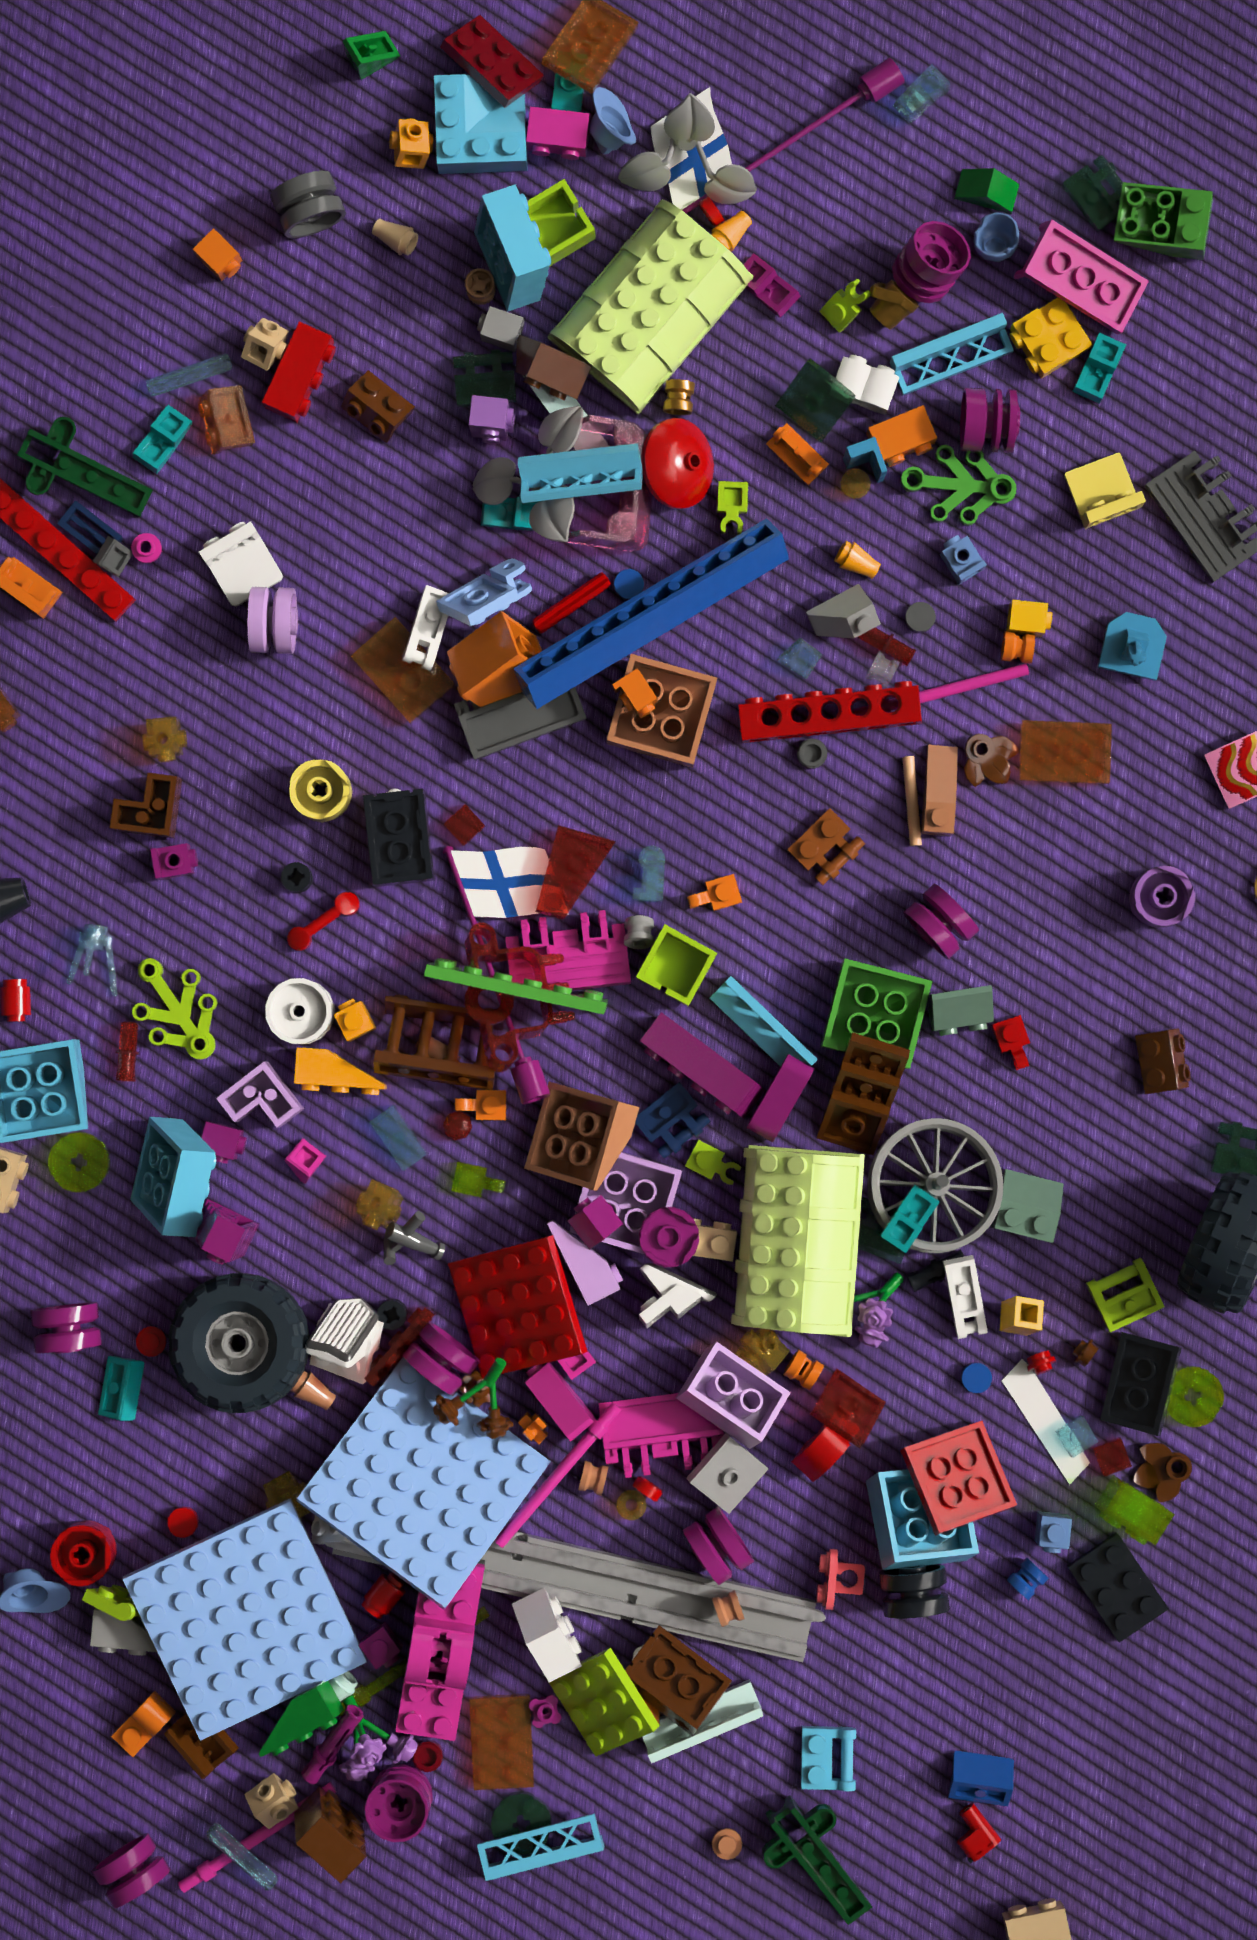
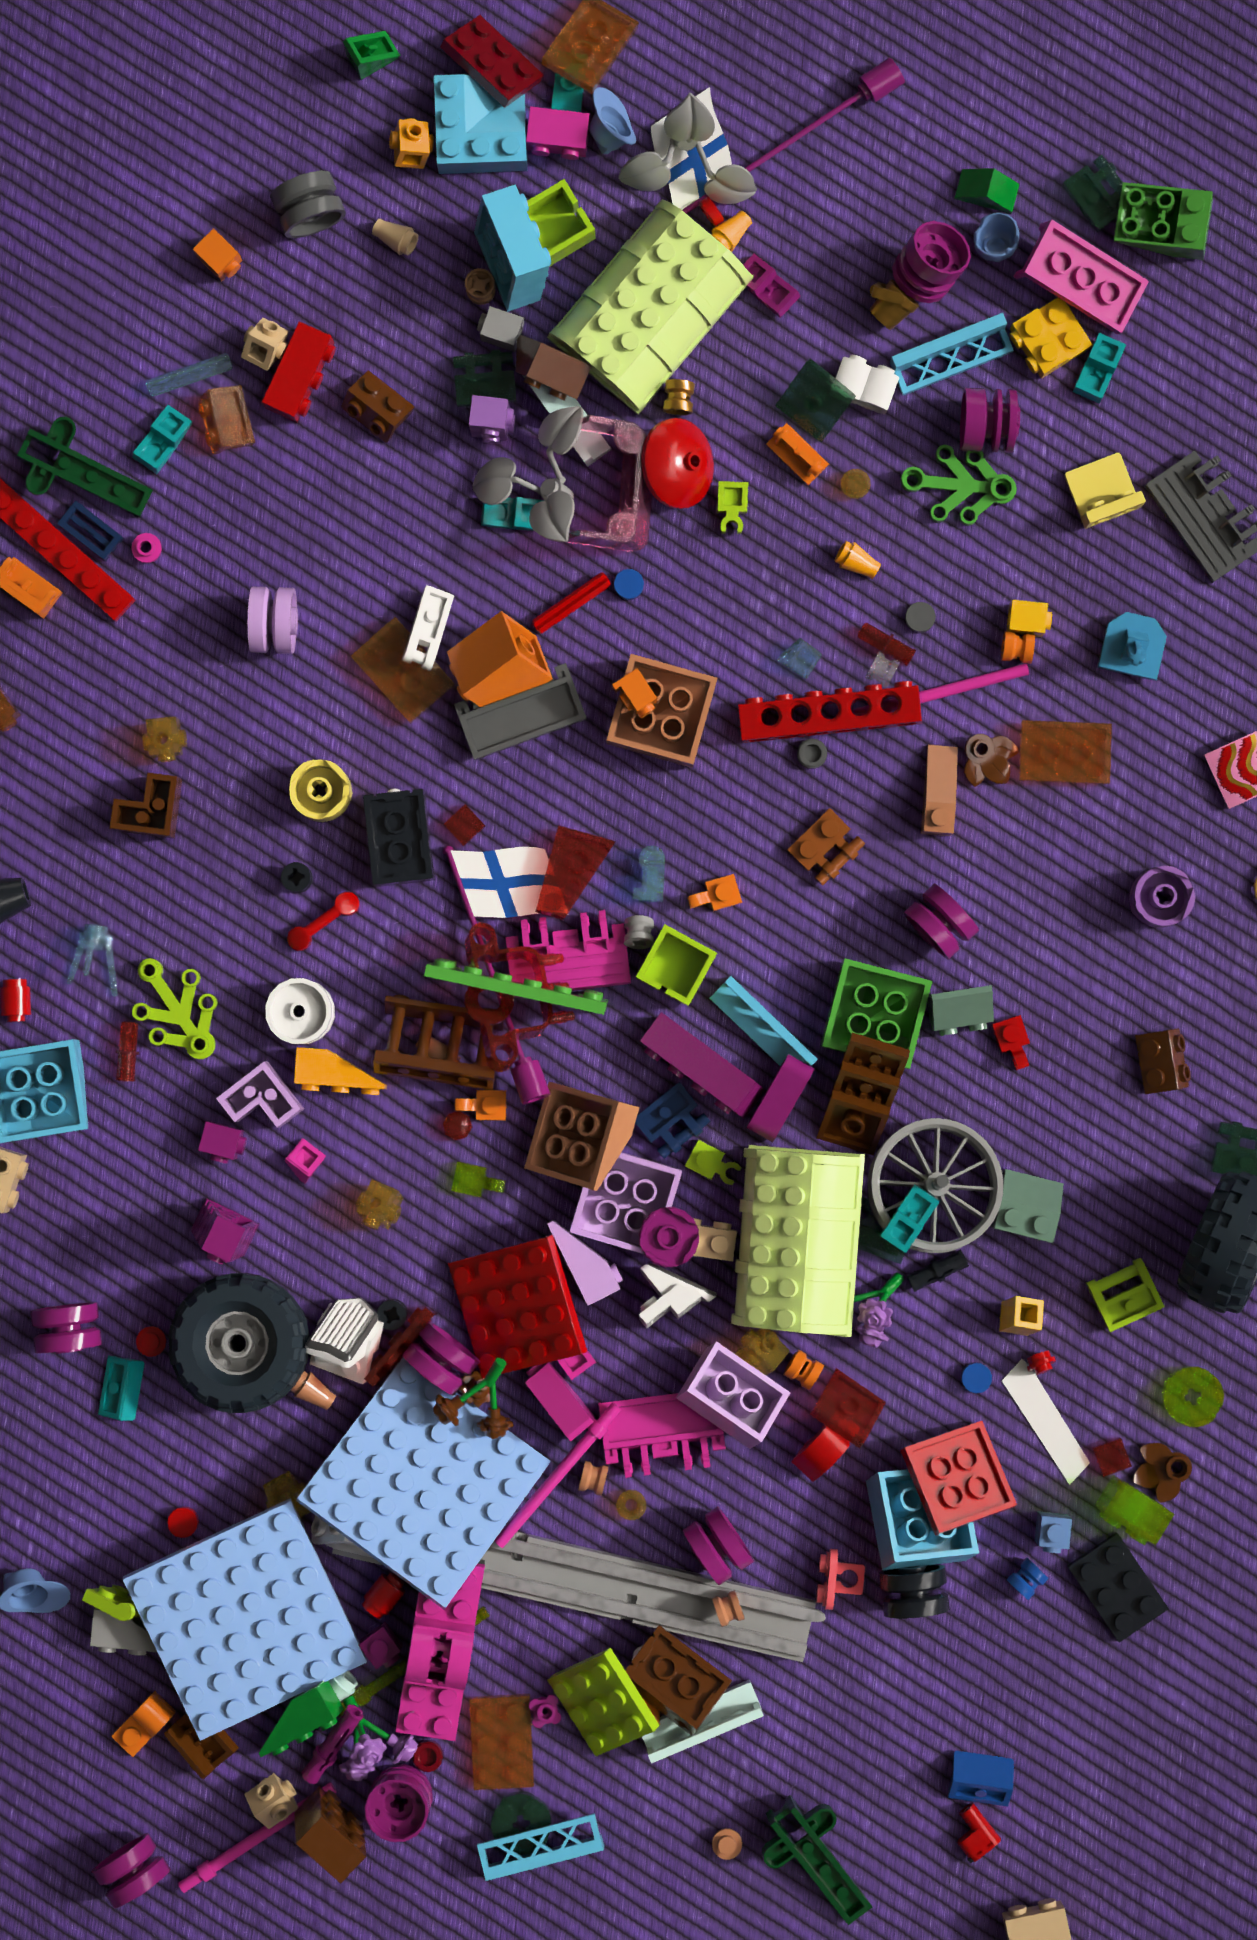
(72, 1566): red brick -> none
(90, 1175): clear neon green plate -> none
(113, 556): dark grey tile -> none
(173, 1177): medium azure slope -> none
(185, 867): magenta brick -> none
(240, 562): white bracket -> none
(241, 1856): clear light blue axle -> none
(354, 1020): light orange brick -> none
(398, 1137): clear light blue panel -> none
(399, 1236): dark grey piece -> none
(486, 594): light blue plate -> none
(533, 1427): orange plate -> none
(548, 1634): white brick -> none
(580, 469): medium azure fence -> none
(594, 1221): magenta brick -> none
(647, 1488): red tile -> none
(651, 613): blue brick -> none
(727, 1473): light grey plate -> none
(817, 1758): medium azure plate -> none
(843, 306): lime plate -> none
(844, 615): light grey slope -> none
(866, 452): dark azure panel -> none
(904, 435): orange brick -> none
(912, 801): light nougat bar -> none
(922, 94): clear light blue leg -> none
(962, 569): medium blue brick -> none
(965, 1296): white plate -> none
(1076, 1436): clear light blue plate -> none
(1084, 1352): reddish brown plate -> none
(1141, 1383): black plate -> none

